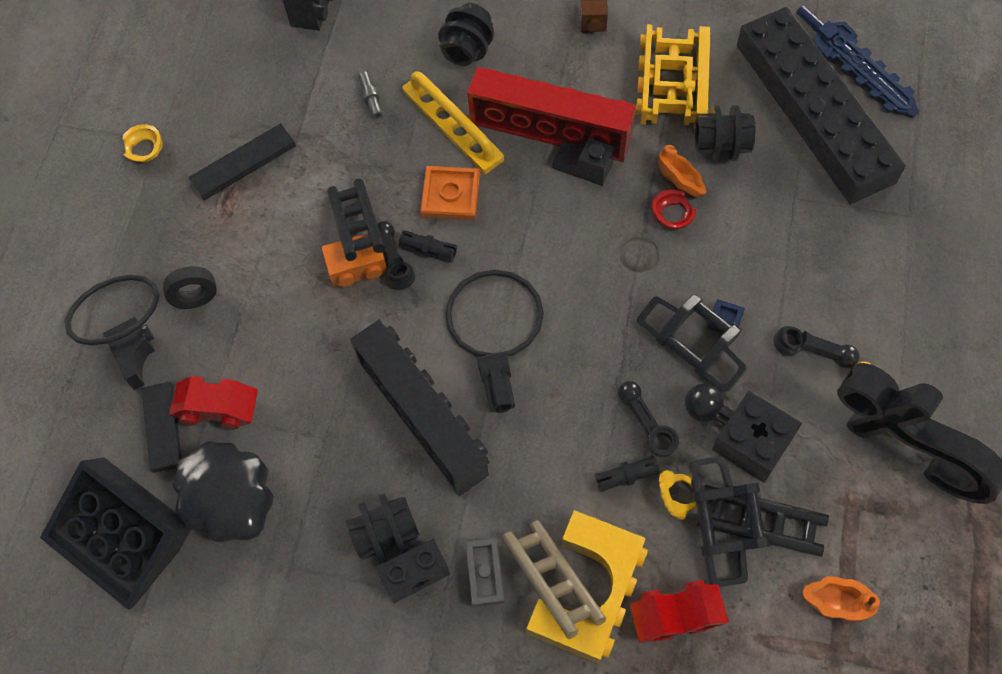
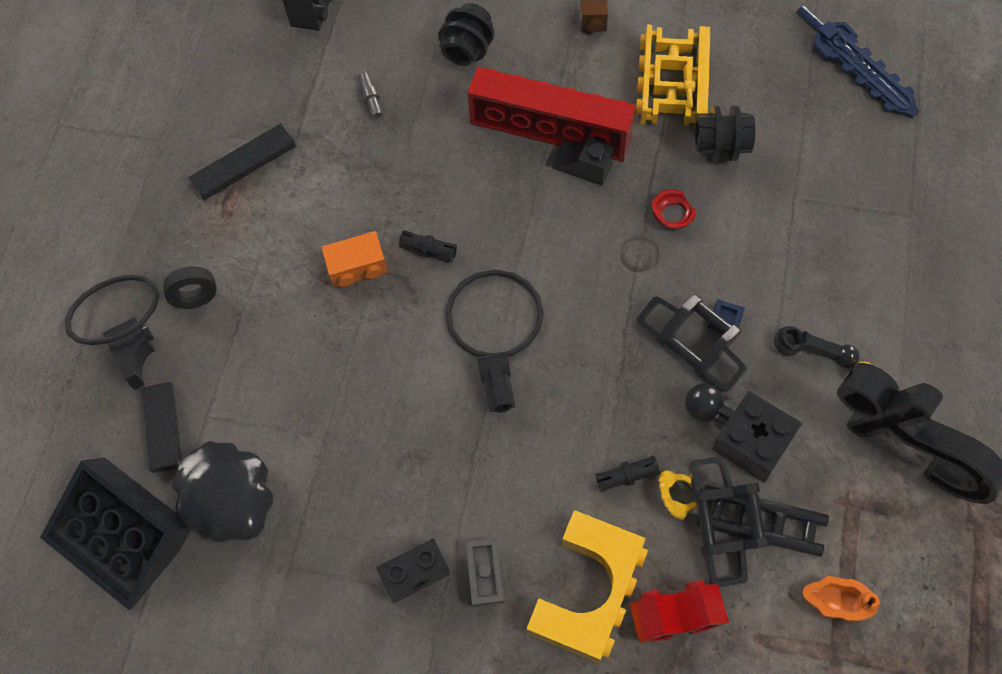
(137, 134): yellow piece -> none
(226, 402): red brick -> none
(346, 229): black bar -> none
(382, 528): black piece -> none
(395, 261): black piece -> none
(420, 86): yellow piece -> none
(421, 407): black brick -> none
(450, 193): orange tile -> none
(550, 595): dark tan bar -> none
(630, 394): black piece -> none
(680, 172): orange arm -> none
(820, 106): black brick -> none

